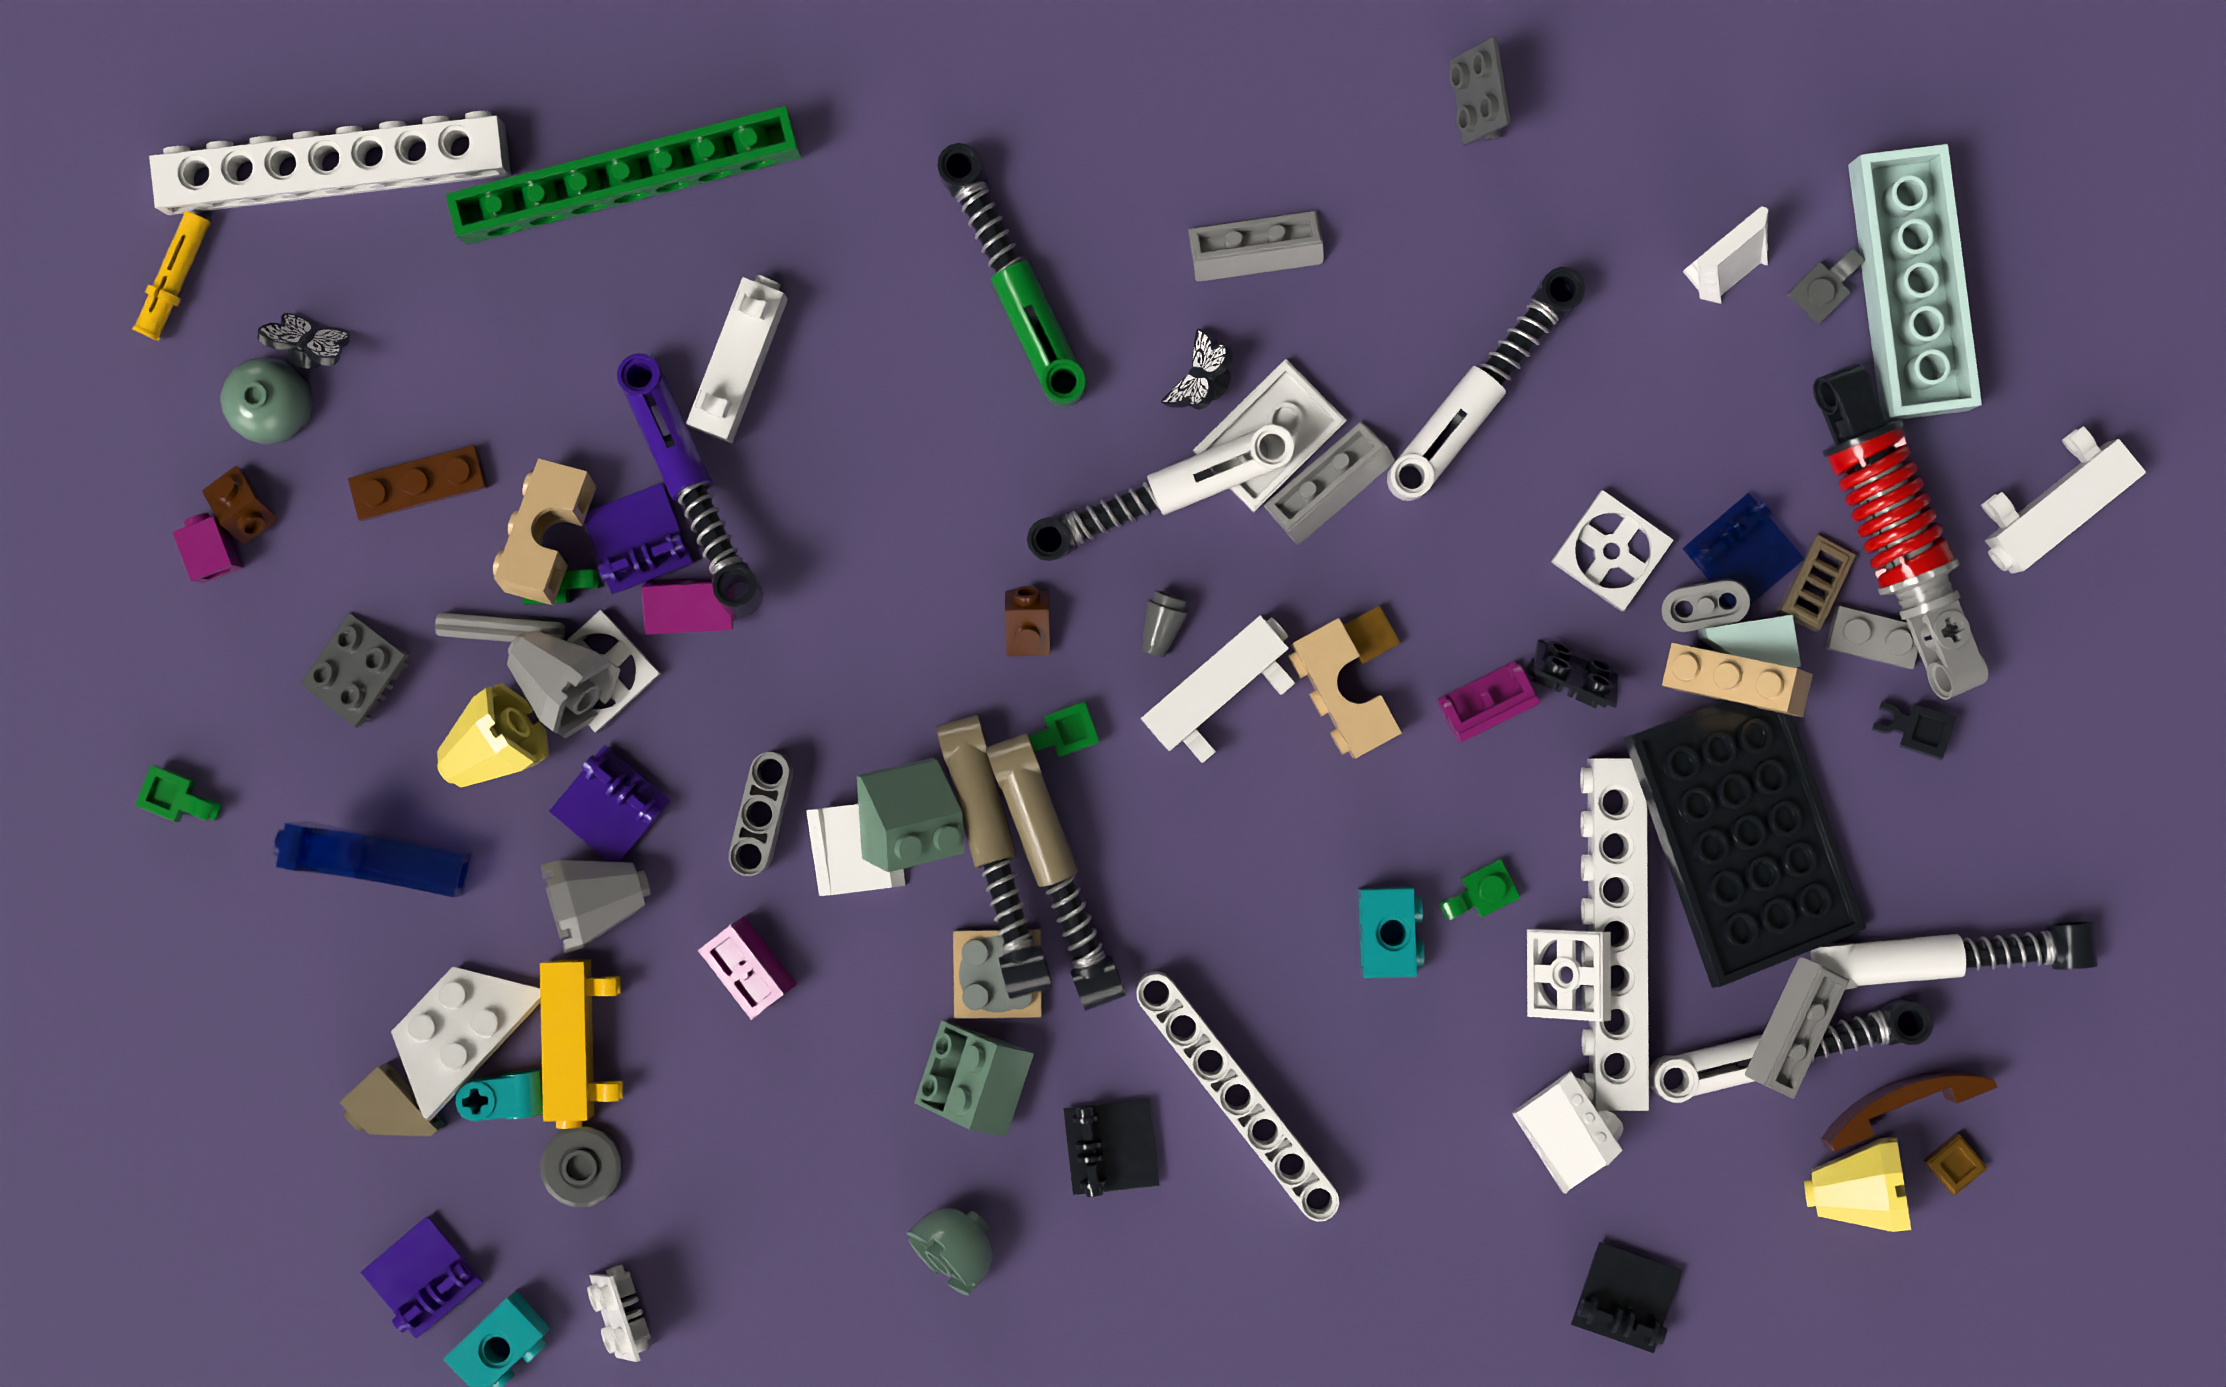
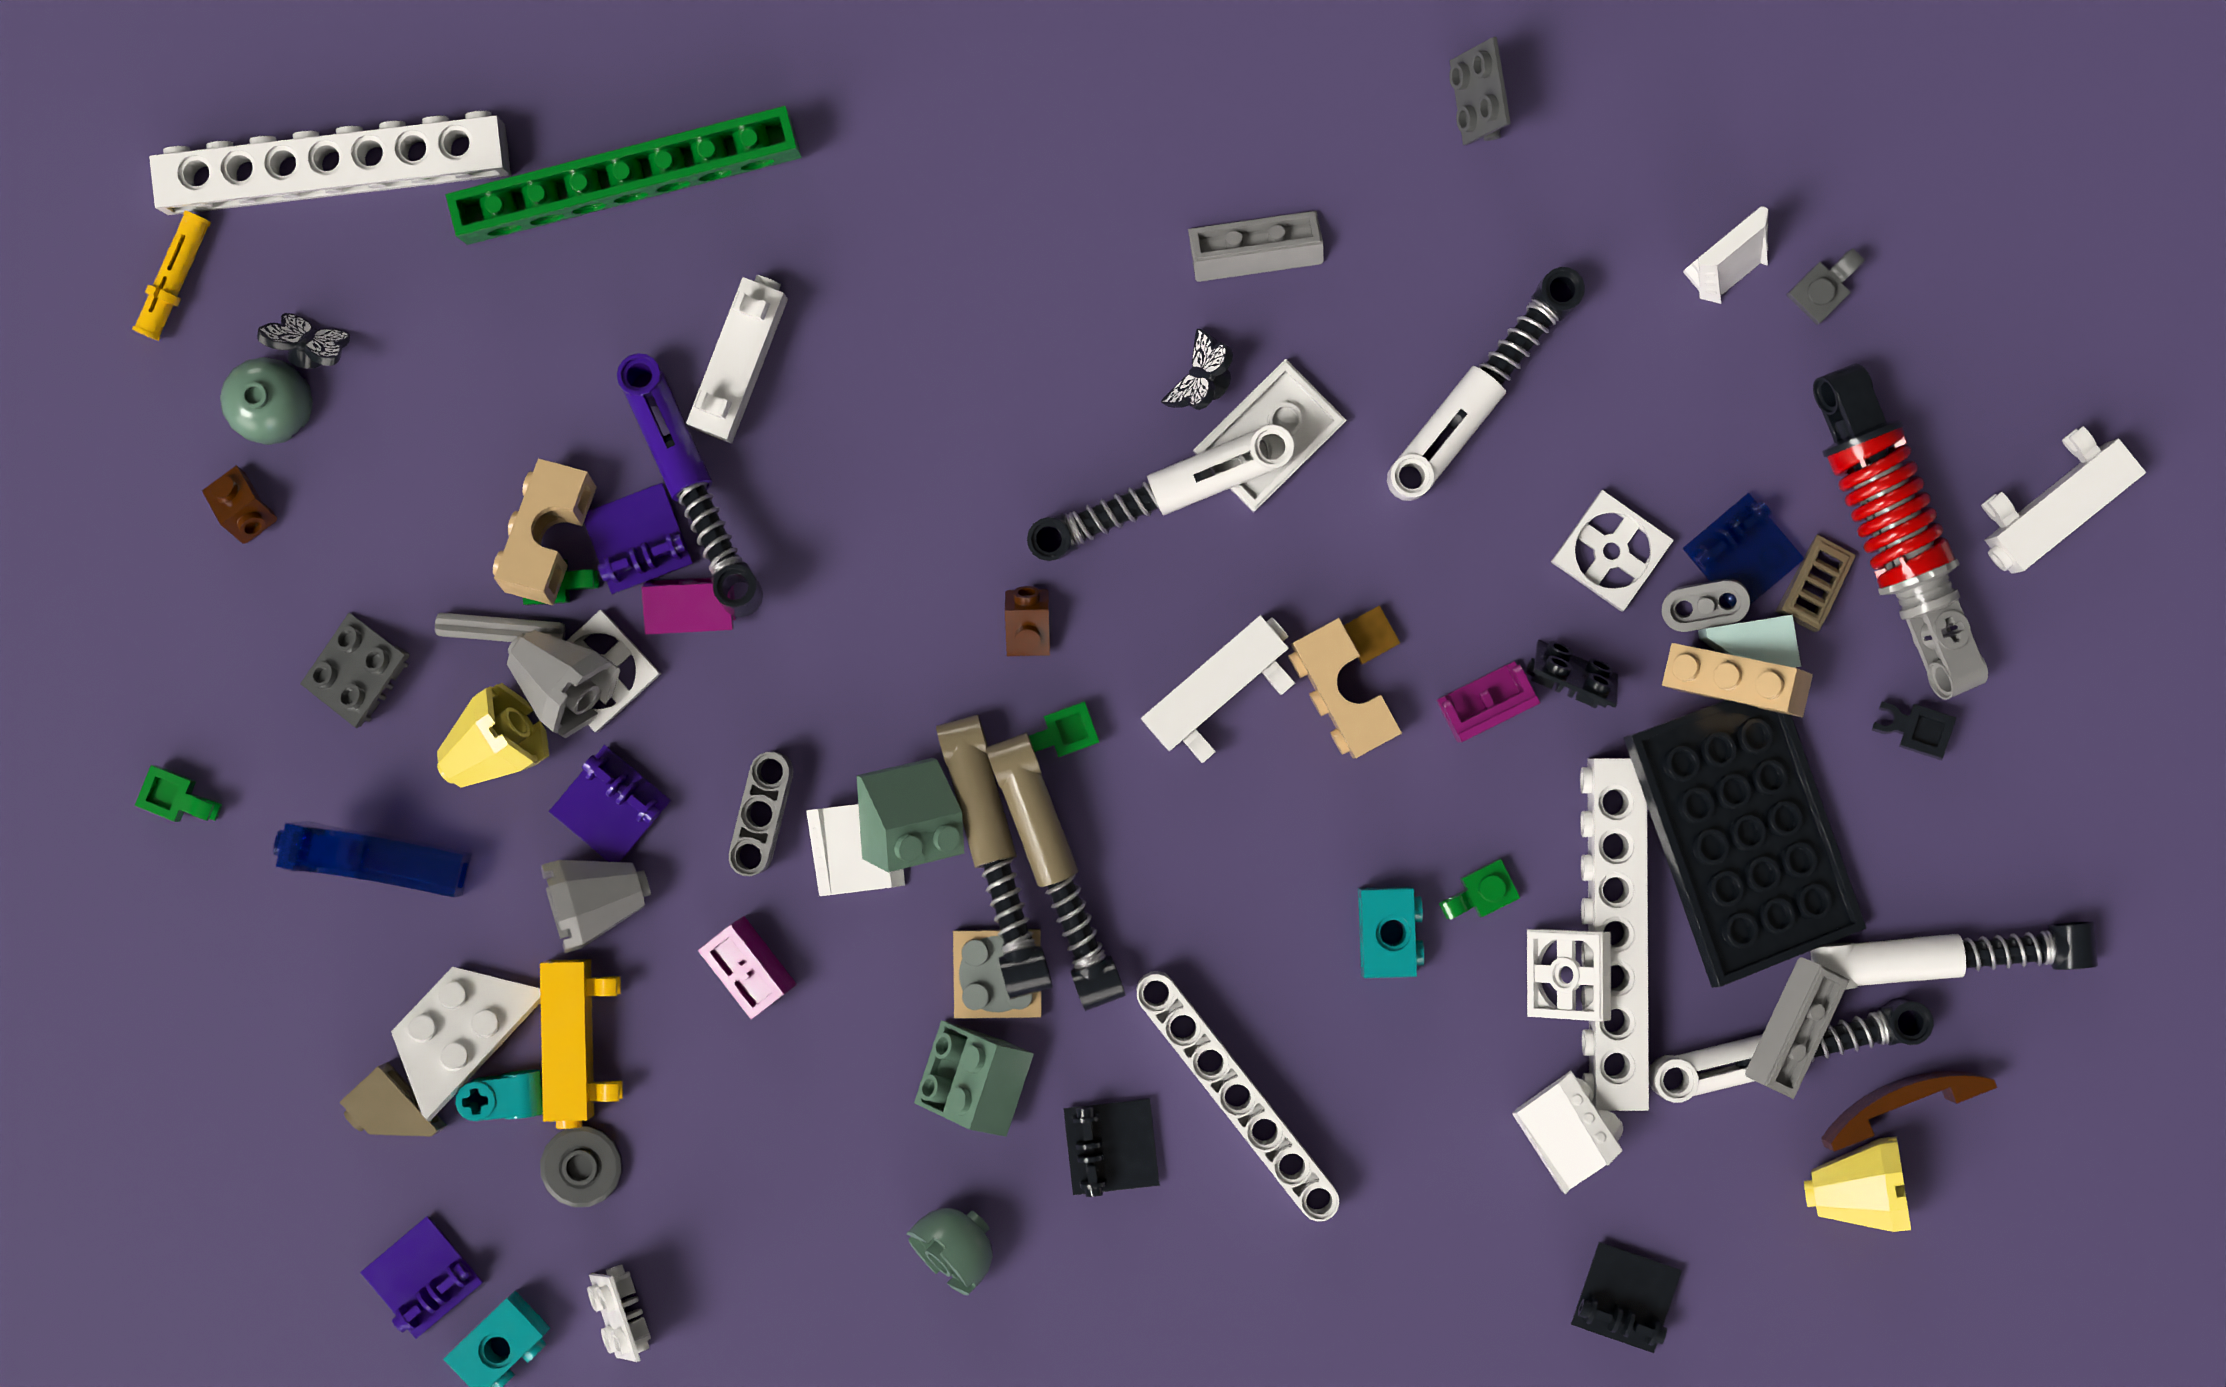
(206, 548): magenta brick -> none
(417, 483): reddish brown plate -> none
(1014, 280): piece -> none
(1162, 622): dark grey cone -> none
(1330, 483): light grey slope -> none
(1872, 637): light grey plate -> none
(1914, 282): light aqua brick -> none
(1955, 1164): pearl gold tile -> none

